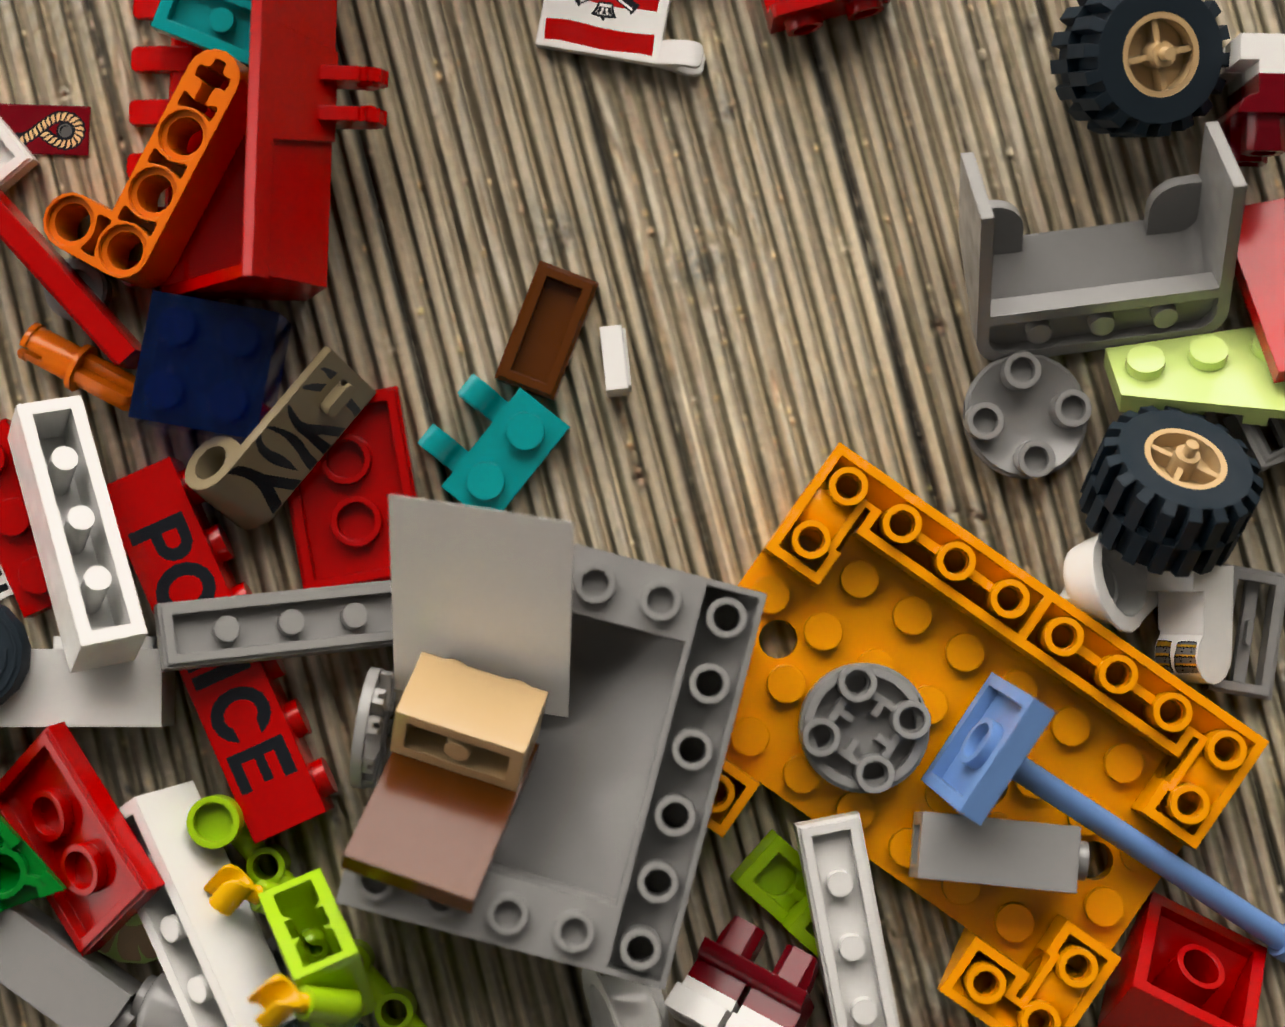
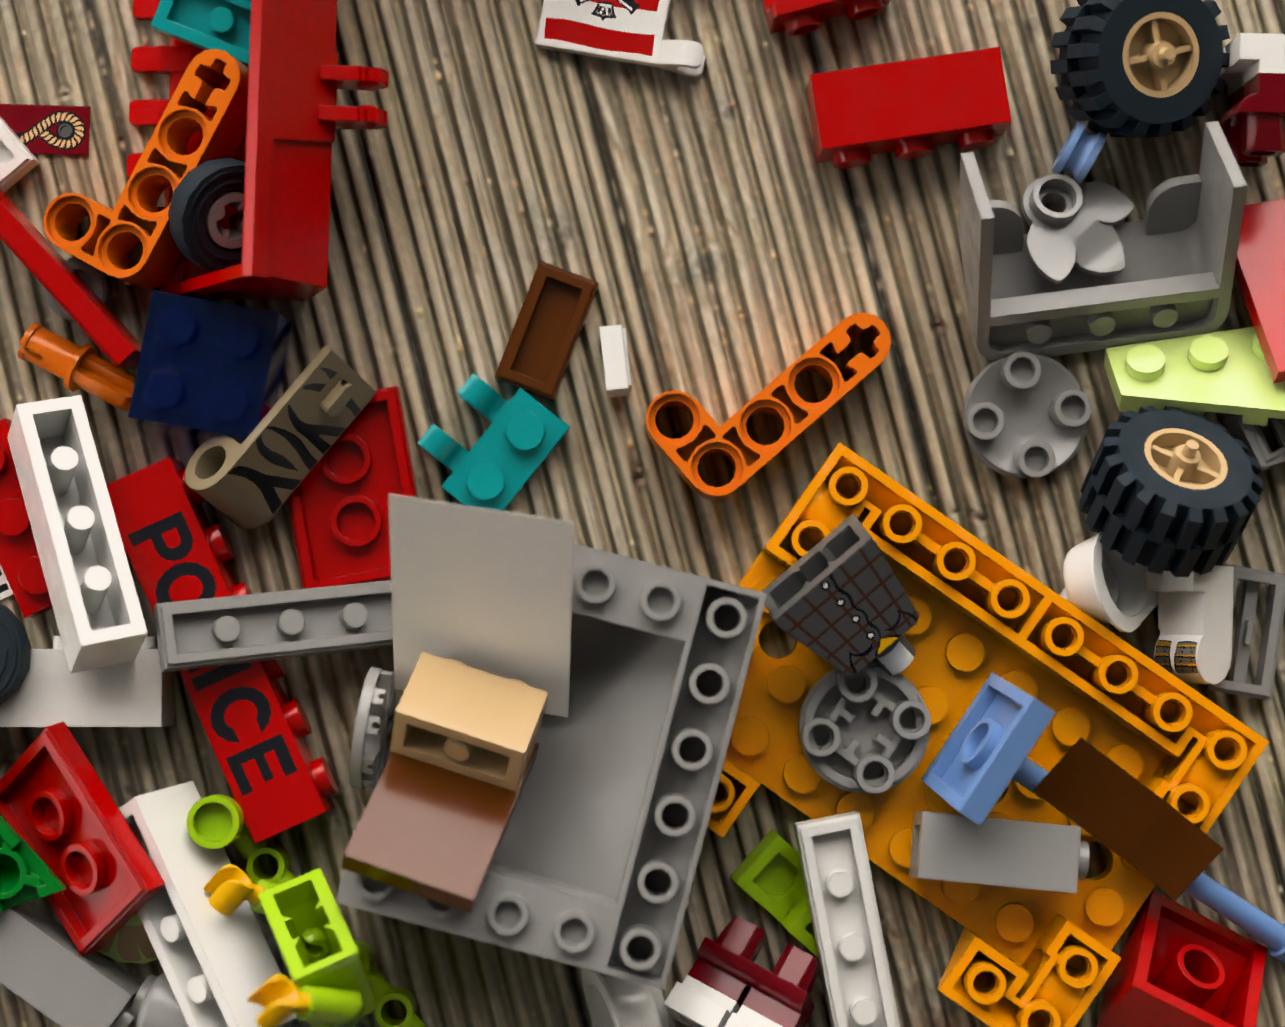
(199, 205): none -> black bush
(777, 399): none -> orange beam
(846, 603): none -> dark grey torso
(908, 107): none -> red brick
(1078, 234): none -> light grey plate
(1079, 152): none -> light blue bush
(1128, 818): none -> reddish brown sticker

